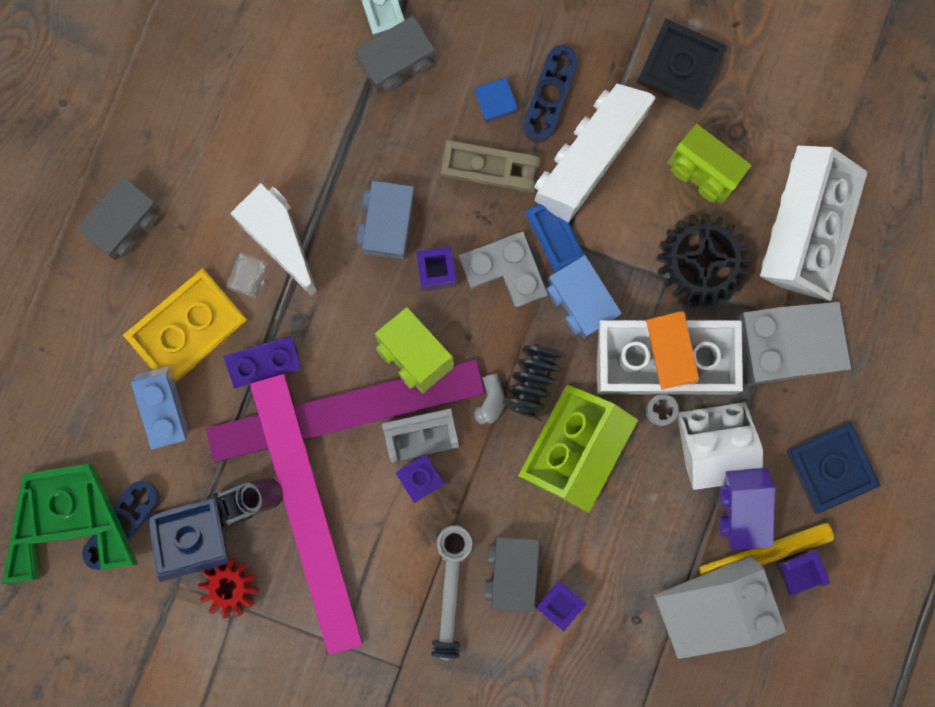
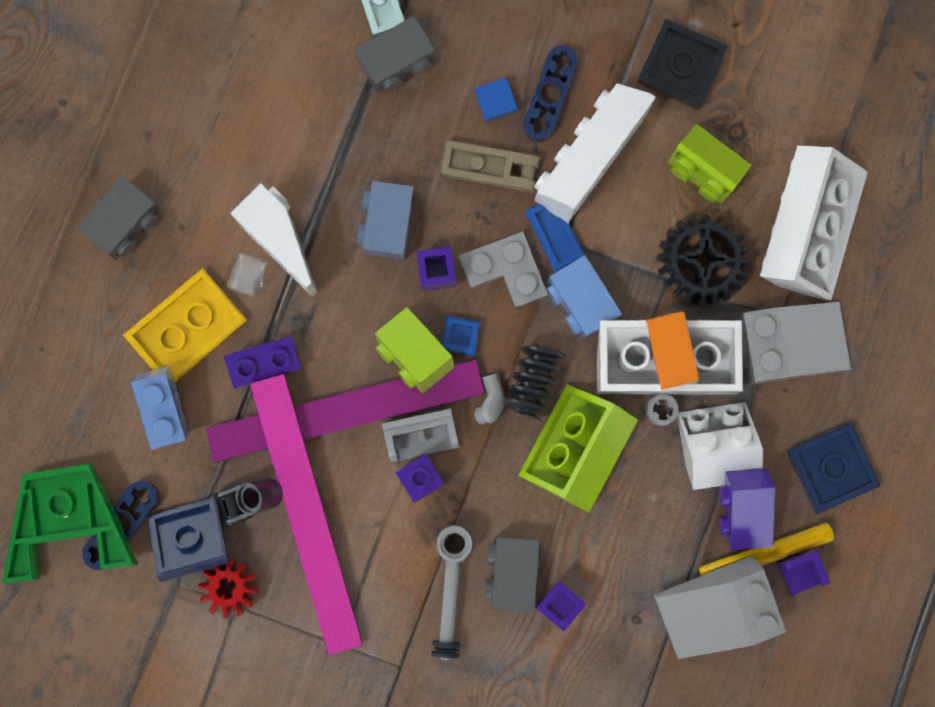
(460, 335): none -> blue tile

